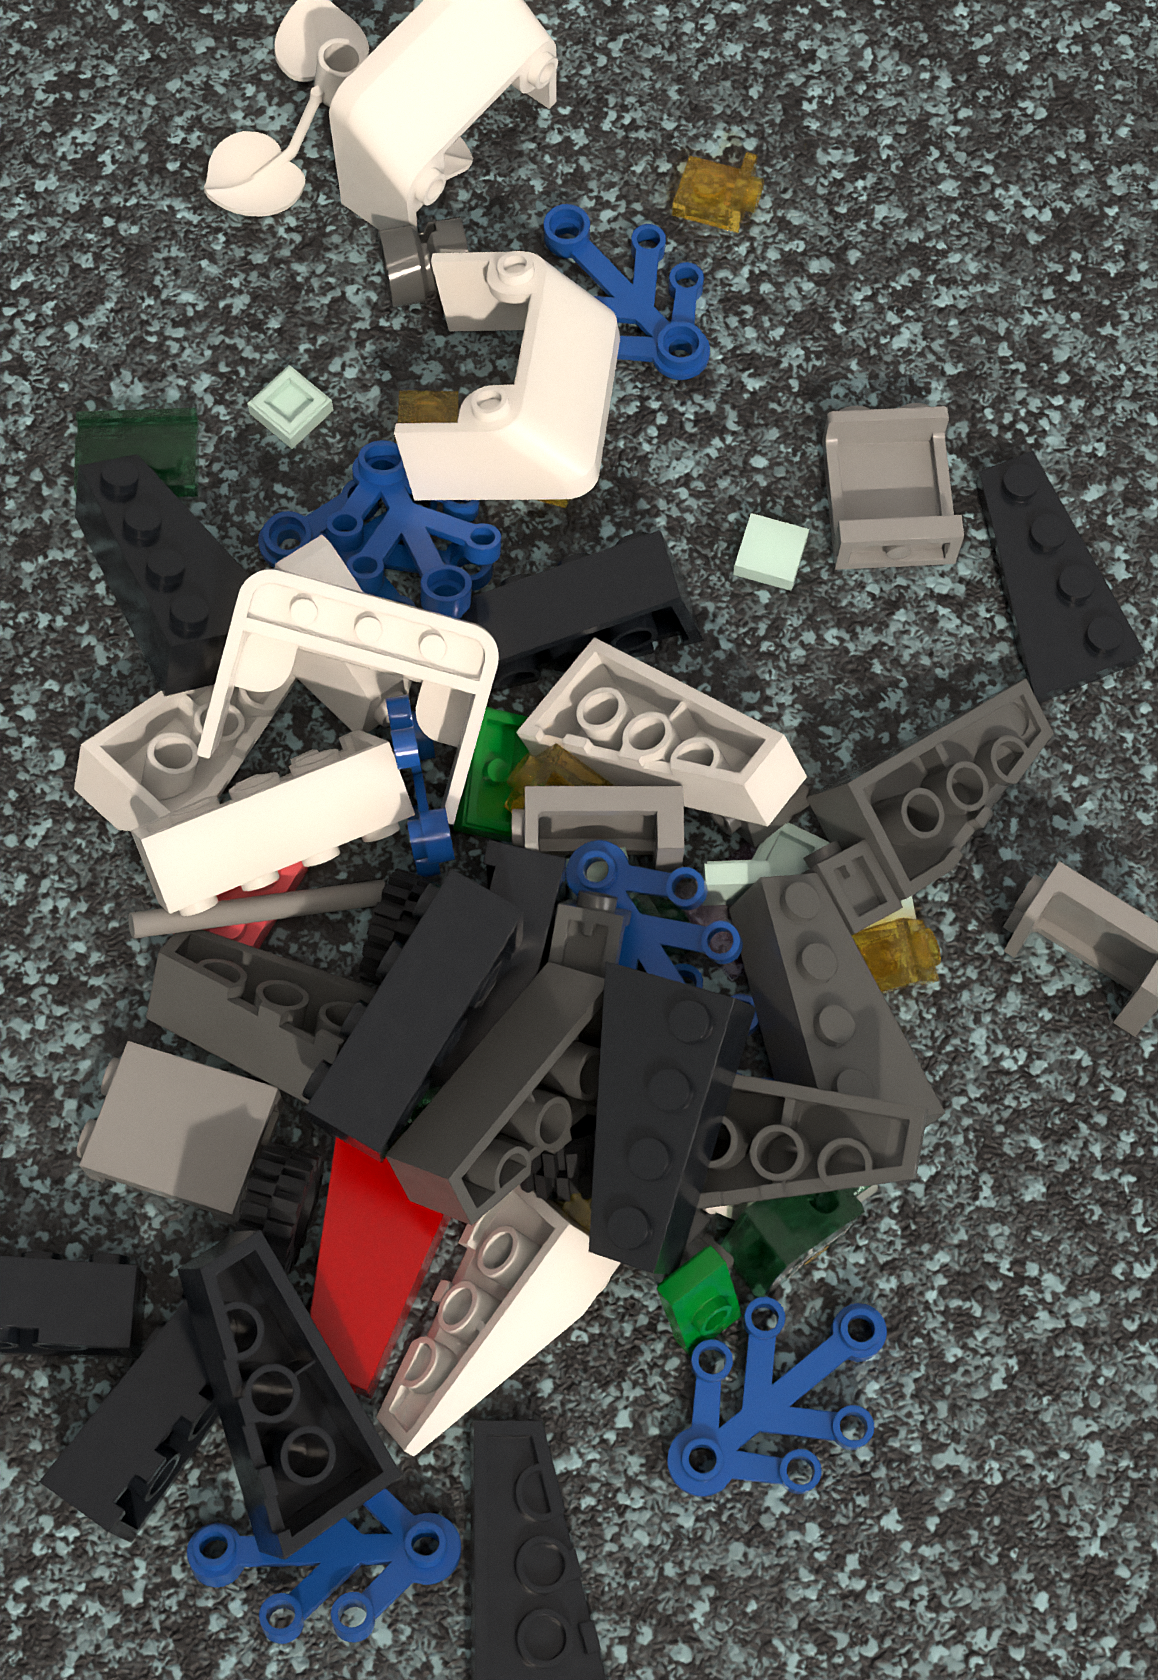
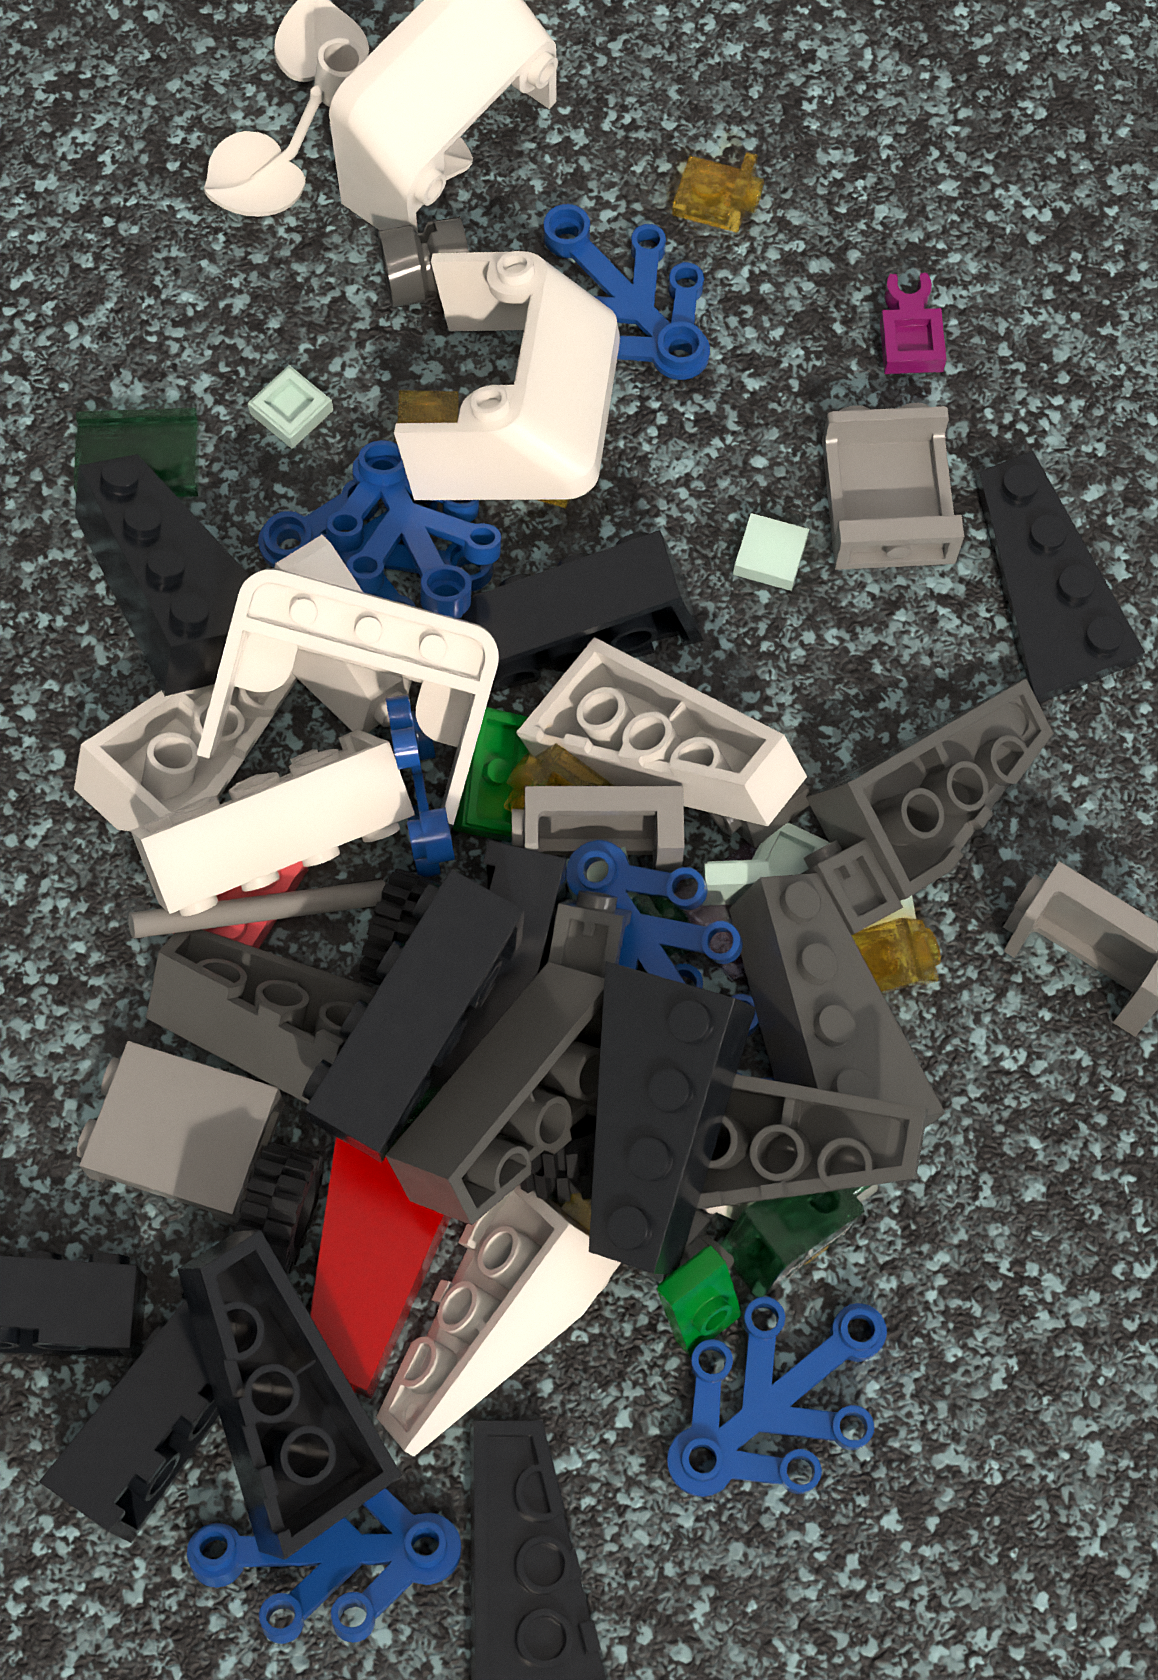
(910, 333): none -> magenta plate

